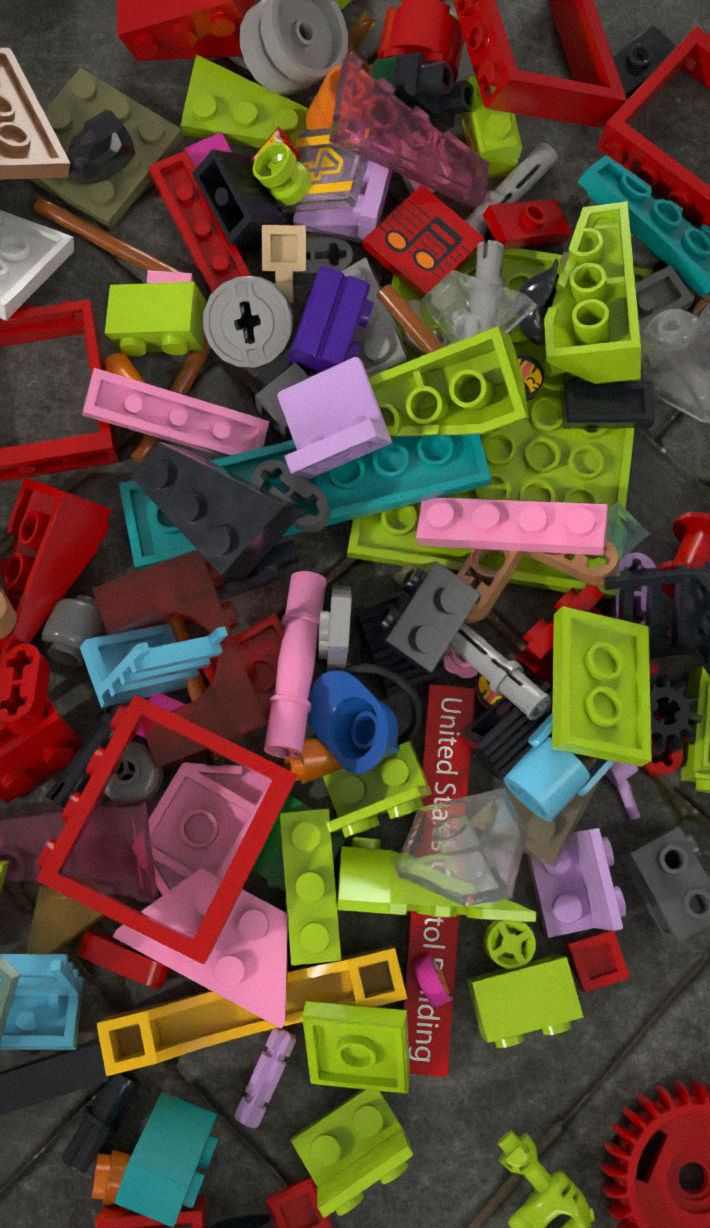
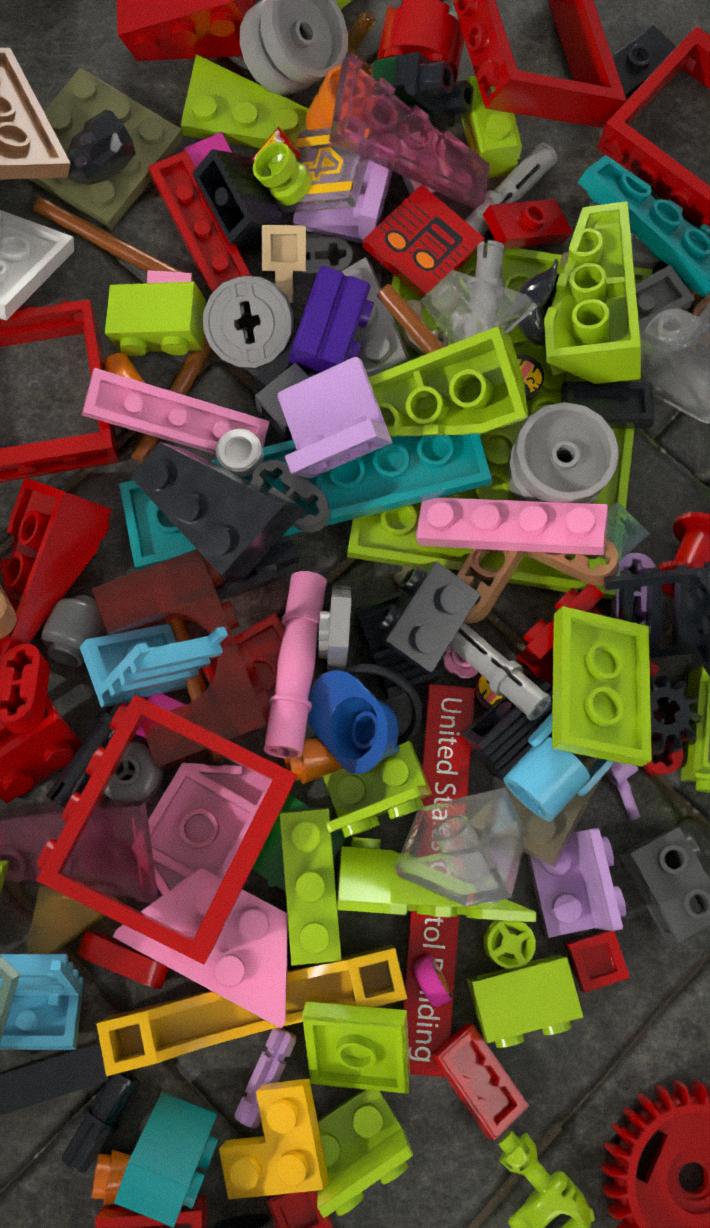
(240, 452): none -> white tile
(287, 1155): none -> yellow plate
(480, 1081): none -> plate
(562, 456): none -> light grey wheel

